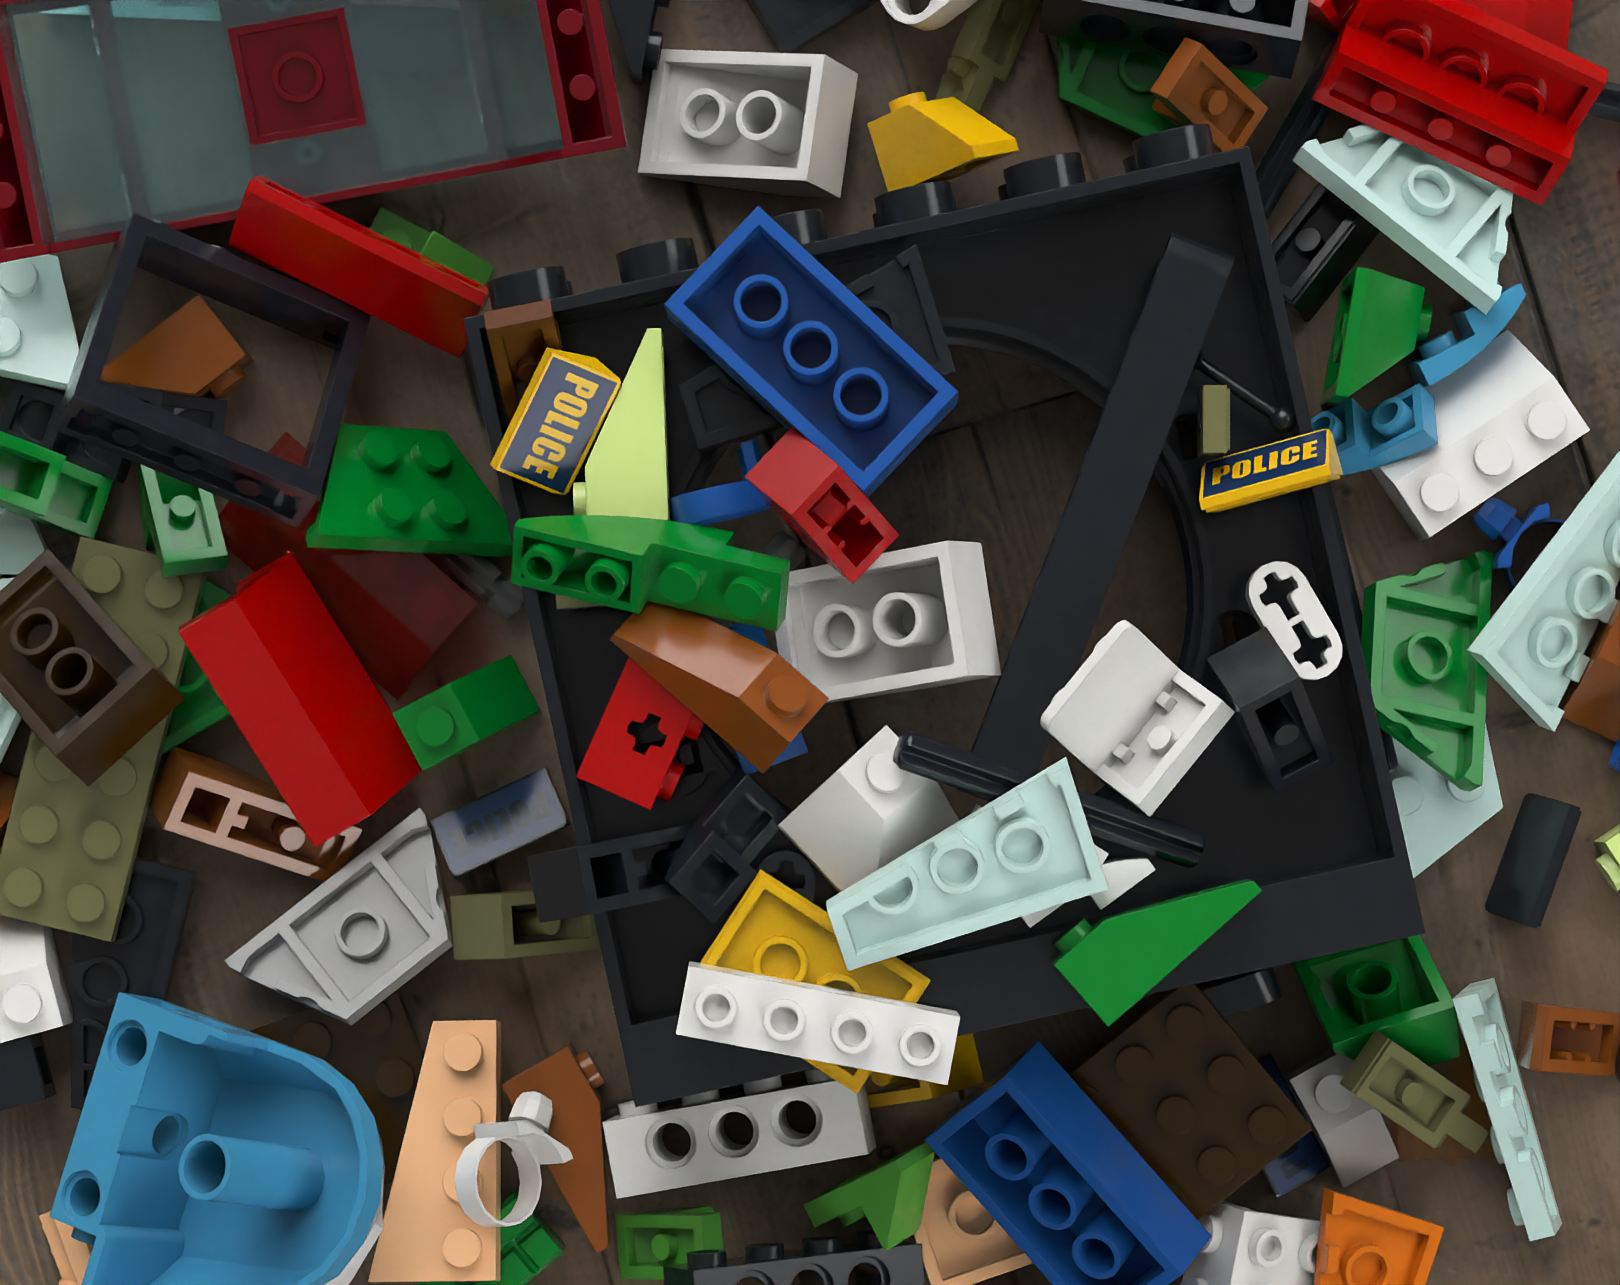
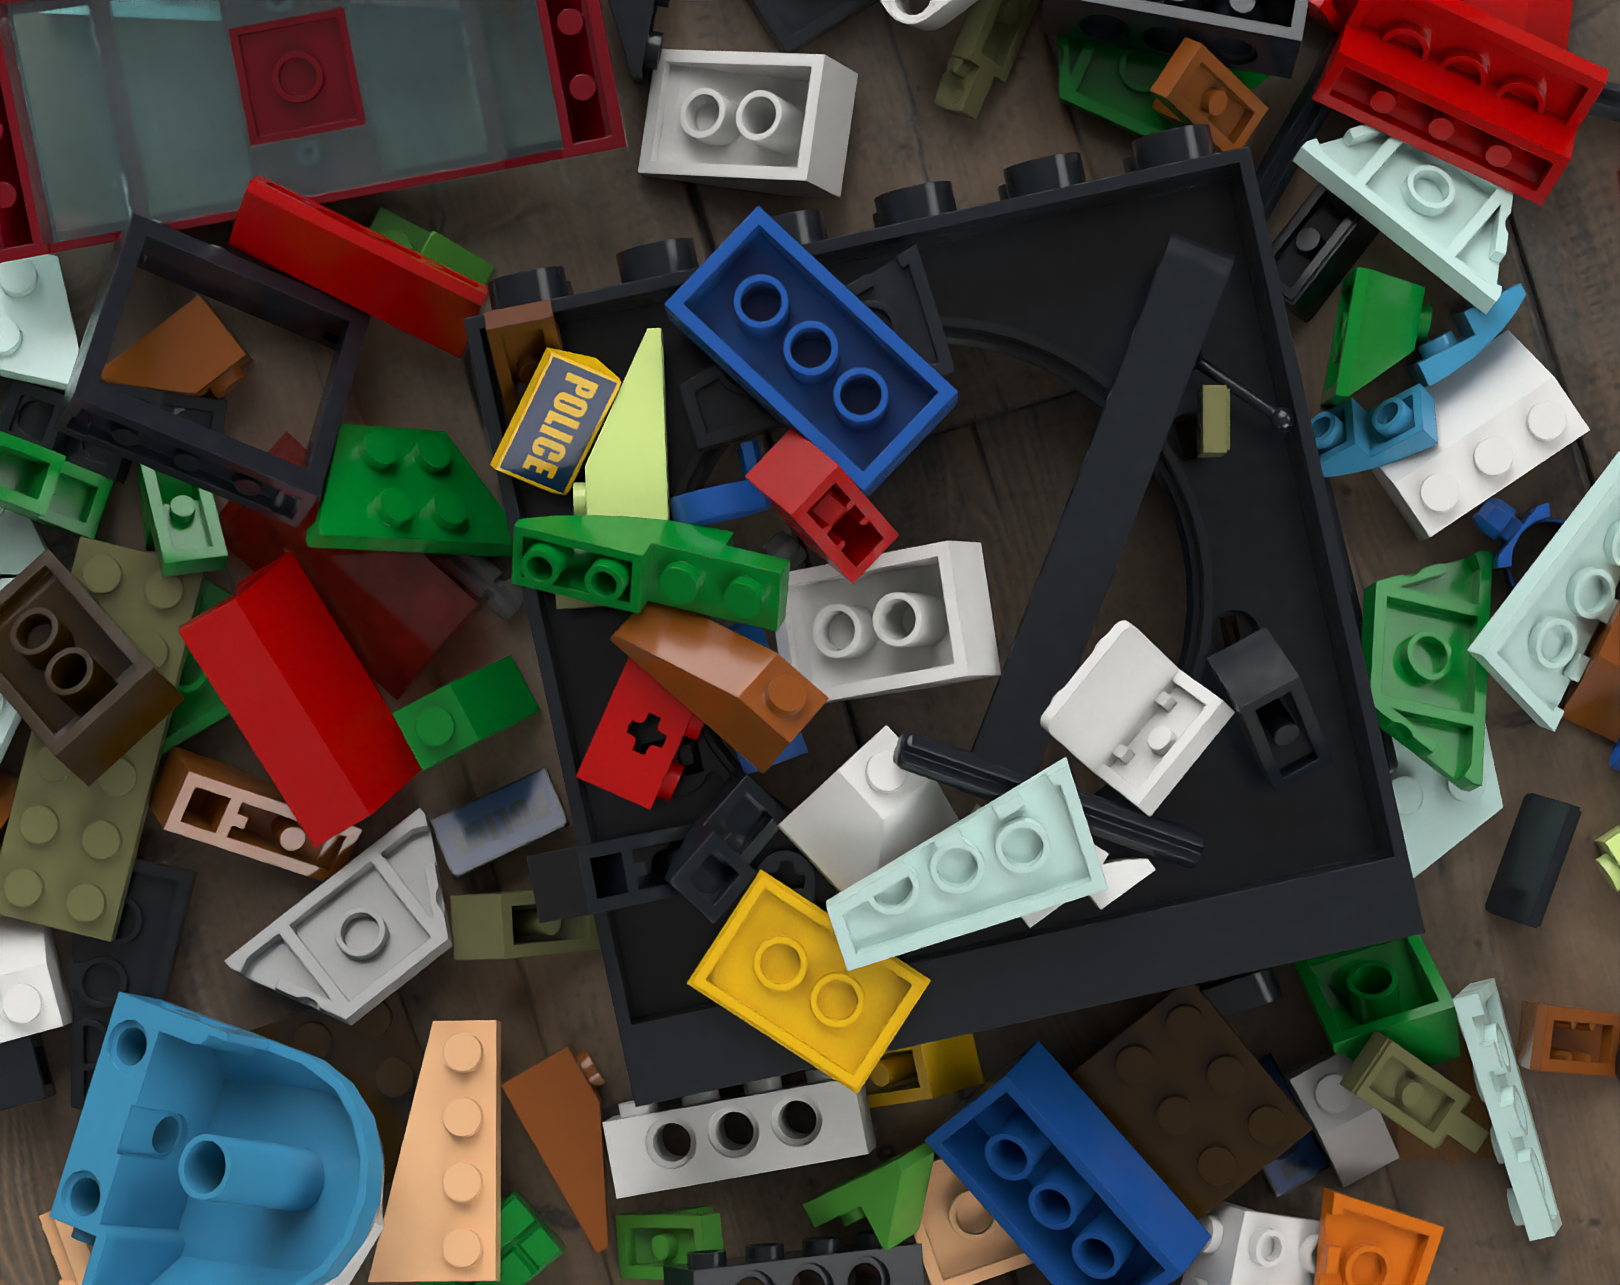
(530, 1148): white piece -> none
(818, 1023): white brick -> none
(934, 141): yellow slope -> none
(1136, 948): green slope -> none
(1269, 471): slope -> none
(1308, 613): white beam -> none

